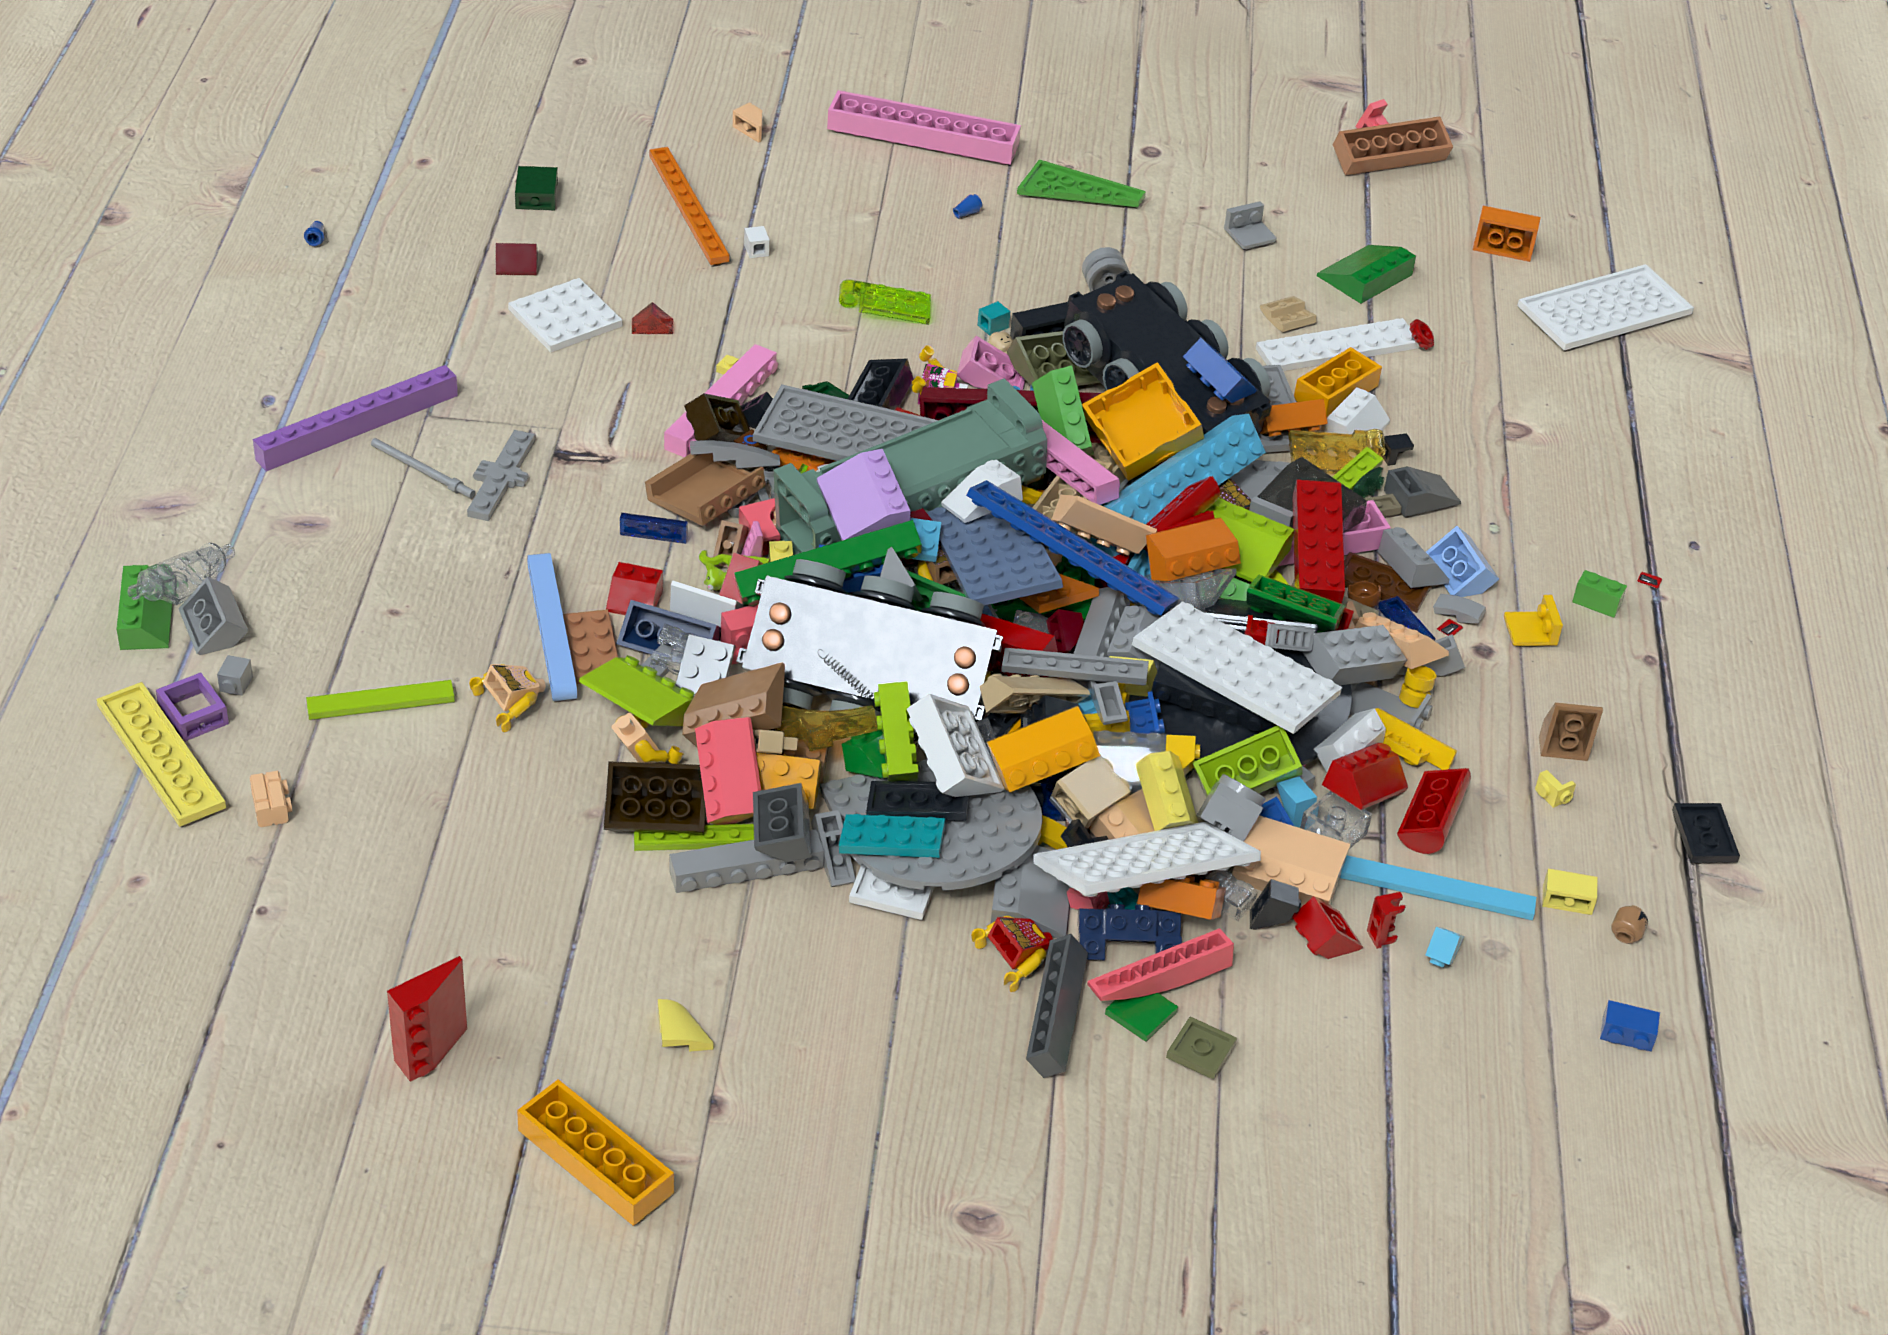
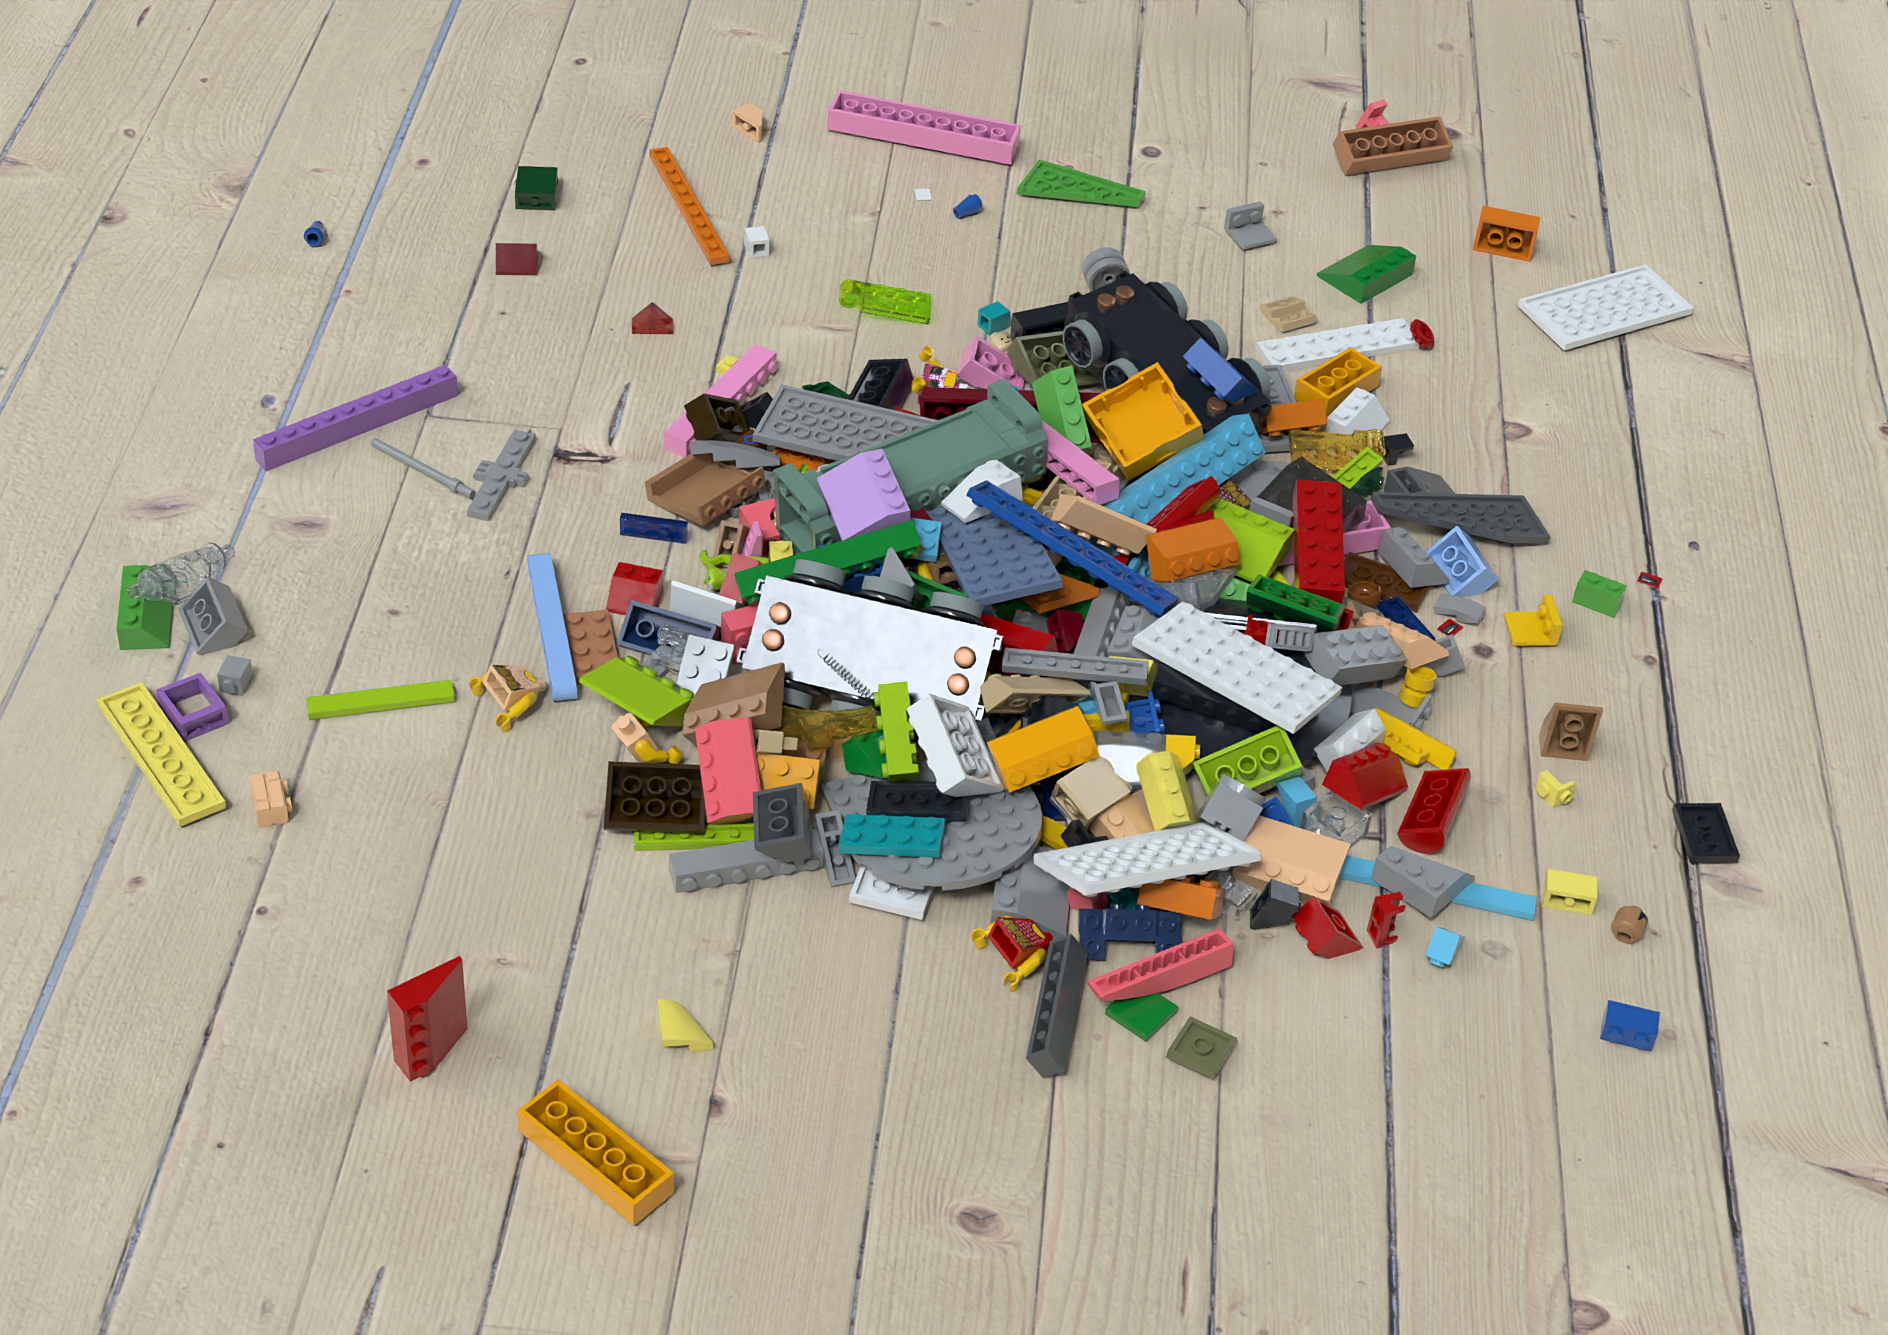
(565, 314): white plate -> none
(923, 194): none -> white sticker
(1420, 880): none -> light grey wedge
(1489, 516): none -> dark grey wing

